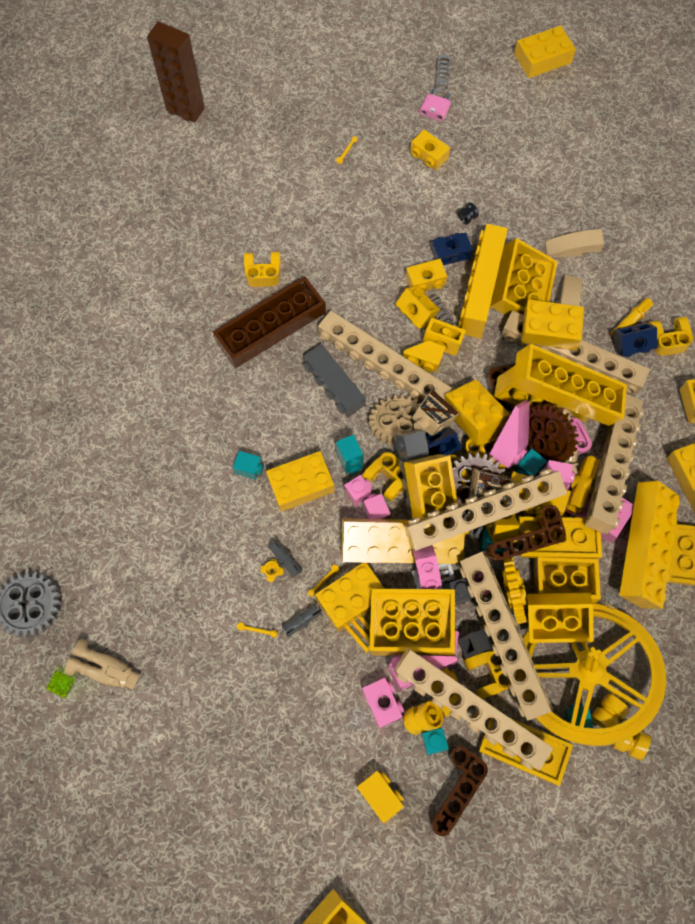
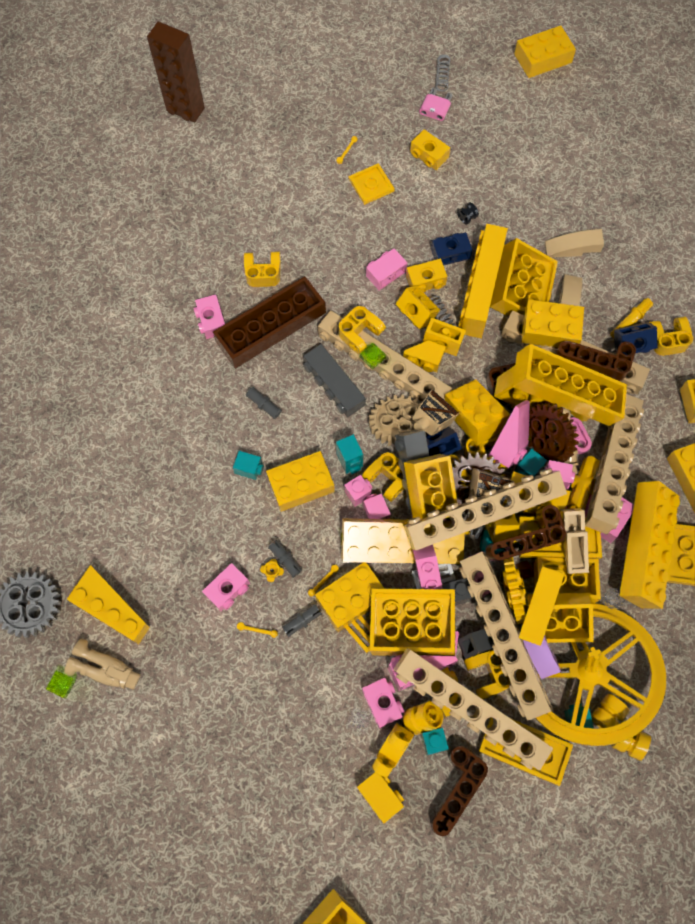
(101, 601): none -> yellow wedge
(209, 307): none -> bright pink brick
(229, 576): none -> bright pink brick
(263, 403): none -> dark grey pin
(356, 325): none -> yellow piece
(371, 183): none -> yellow tile
(372, 356): none -> clear neon green plate
(386, 269): none -> bright pink brick
(392, 750): none -> yellow piece
(525, 569): none -> dark orange piece
(541, 606): none -> yellow sticker
(543, 658): none -> lavender slope
(576, 540): none -> tan slope
(595, 356): none -> reddish brown beam

